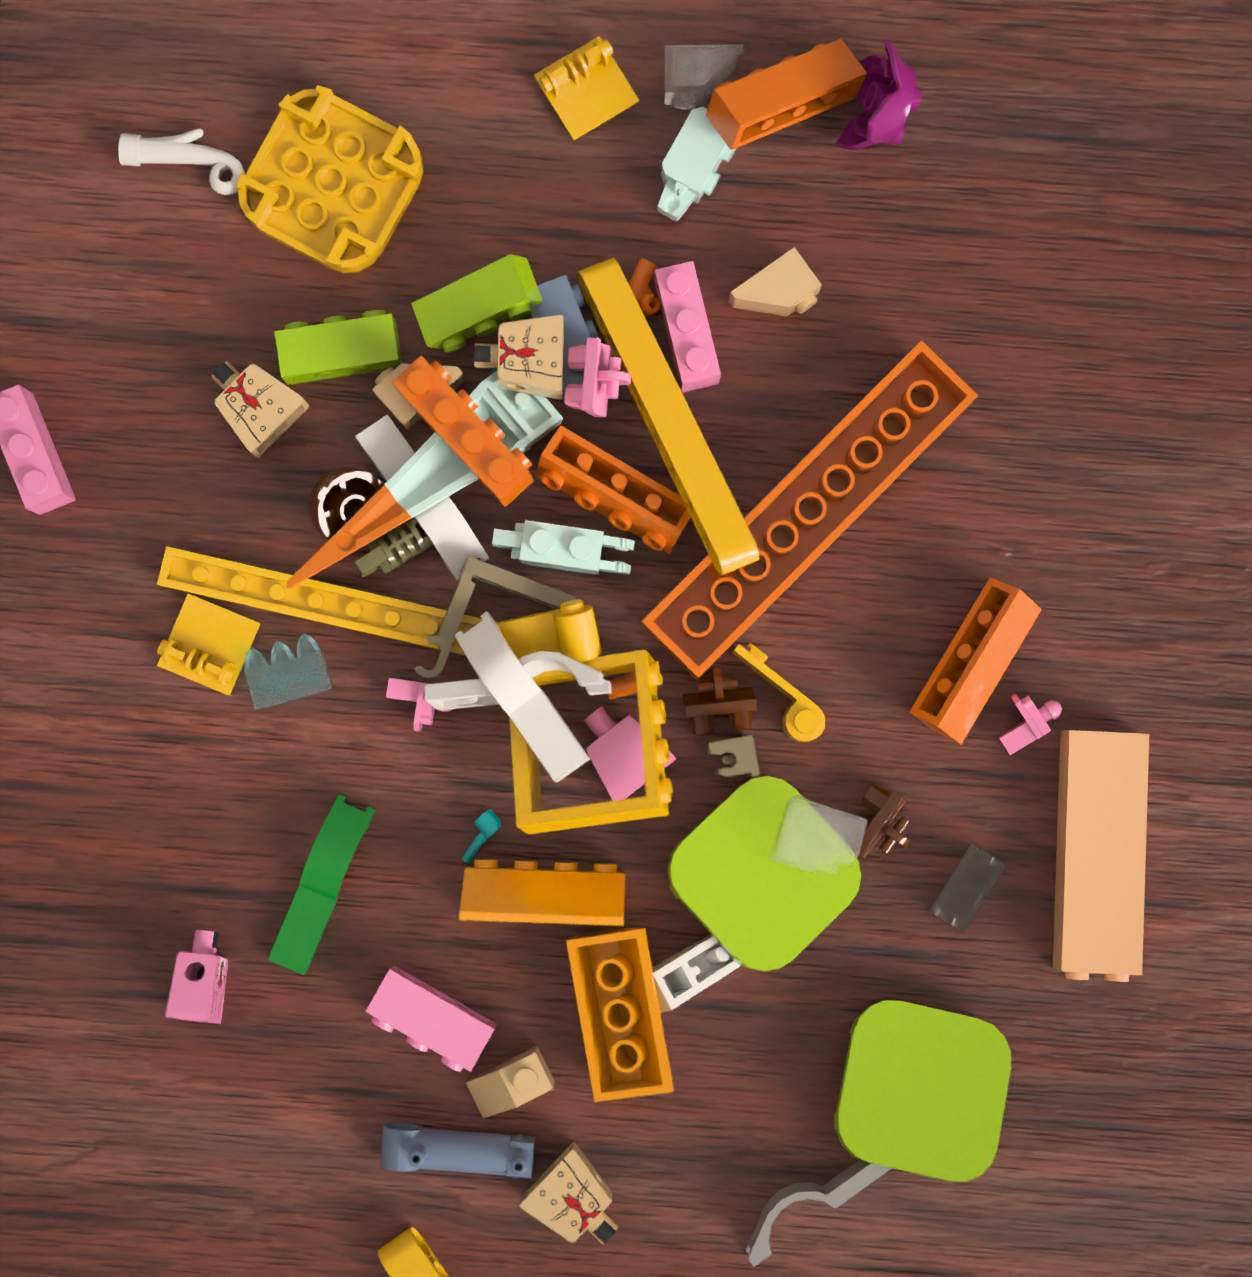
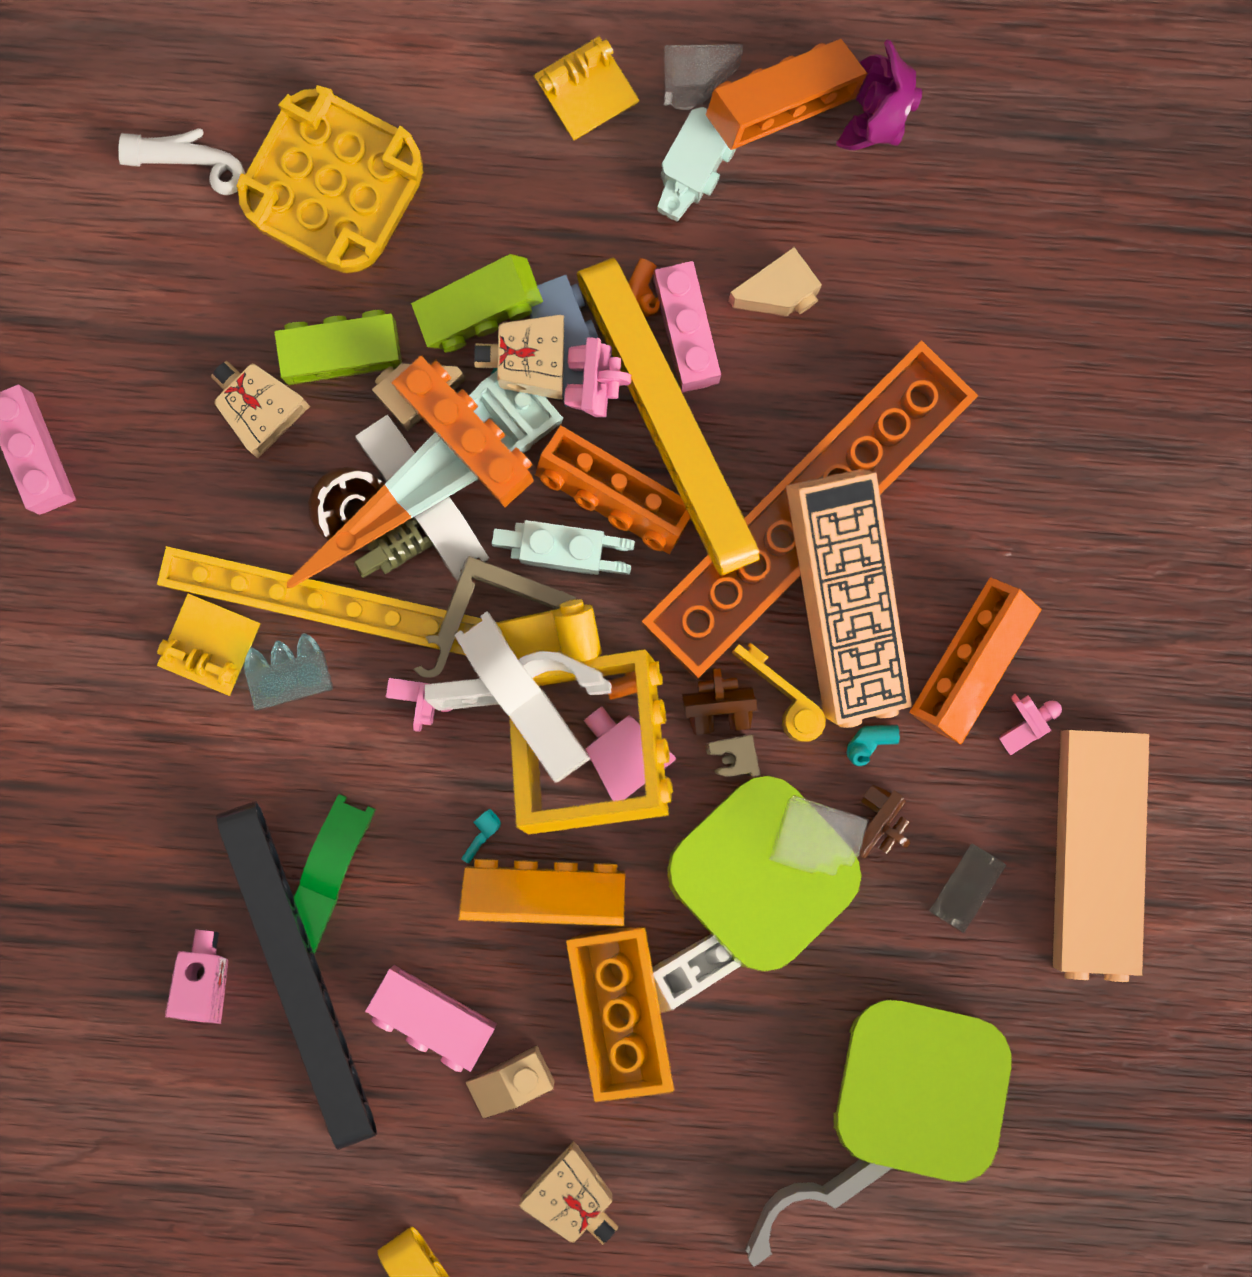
(296, 975): none -> black beam
(412, 1148): sand blue piece -> none
(849, 597): none -> light nougat brick
(868, 739): none -> teal arm

